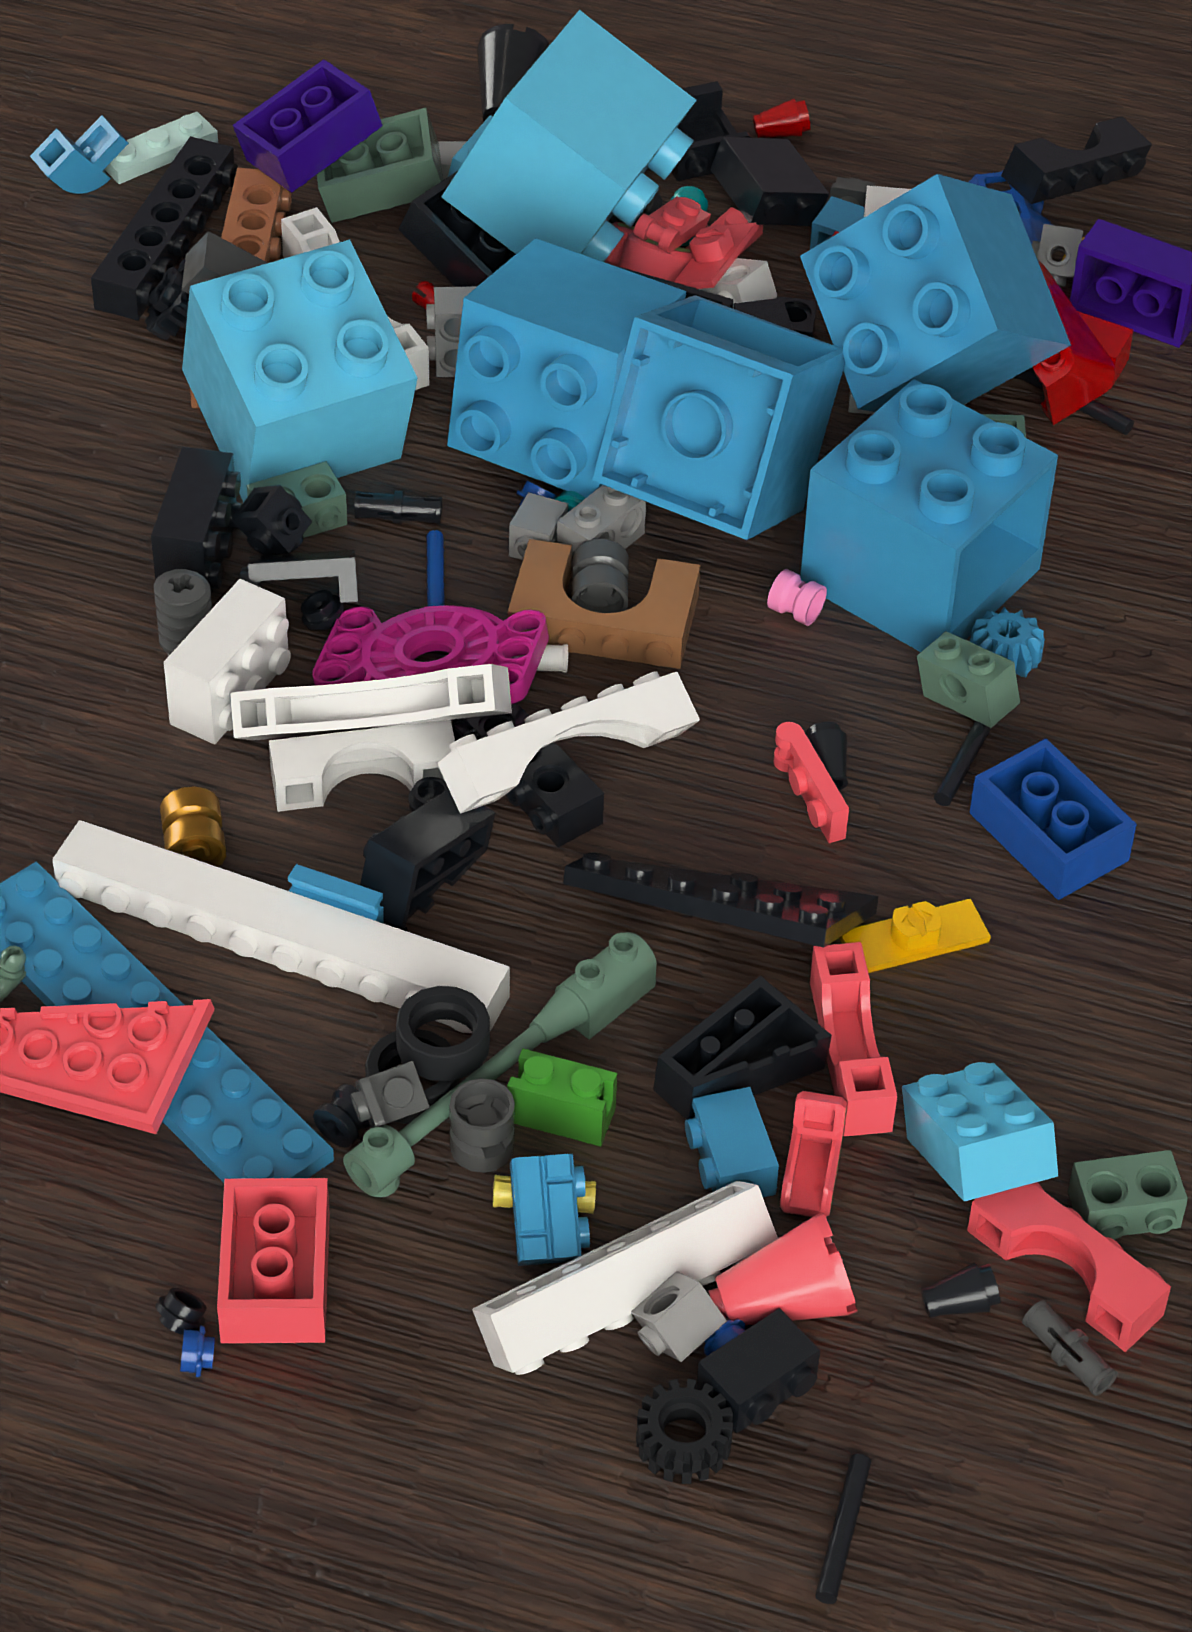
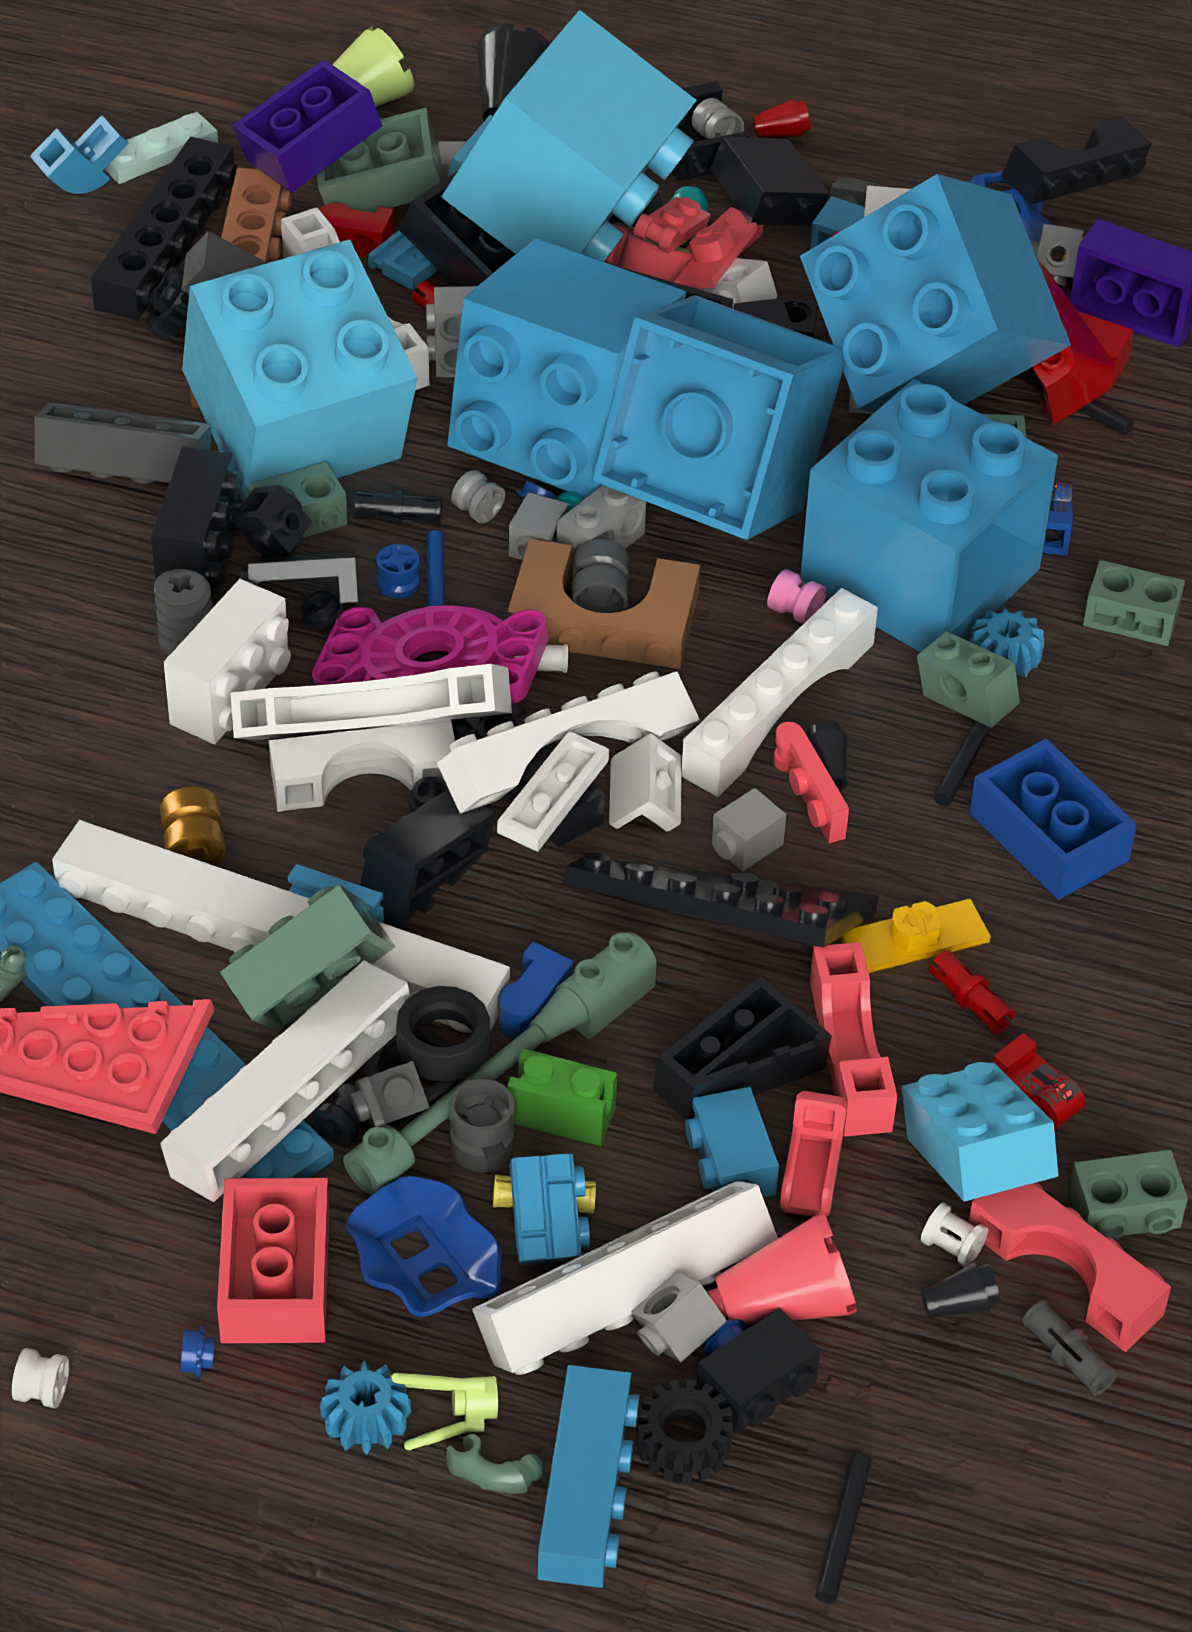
(40, 1378): none -> white wheel
(114, 442): none -> dark grey brick
(181, 1311): black plate -> none
(285, 1081): none -> white brick
(305, 957): none -> sand green brick
(362, 228): none -> red leg
(365, 1408): none -> dark azure gear
(375, 65): none -> yellowish green cone
(398, 571): none -> blue wheel
(401, 261): none -> dark azure plate
(445, 1225): none -> blue piece
(472, 1397): none -> yellowish green plant
(478, 496): none -> light grey wheel
(504, 1478): none -> sand green piece
(525, 998): none -> blue leg
(553, 791): none -> white plate
(585, 1477): none -> dark azure brick
(646, 782): none -> white panel
(715, 119): none -> light grey wheel
(733, 731): none -> white arch
(748, 829): none -> light grey brick
(937, 1233): none -> white bush
(972, 992): none -> red pin
(1050, 1090): none -> red leg
(1060, 518): none -> blue leg
(1133, 603): none -> sand green brick

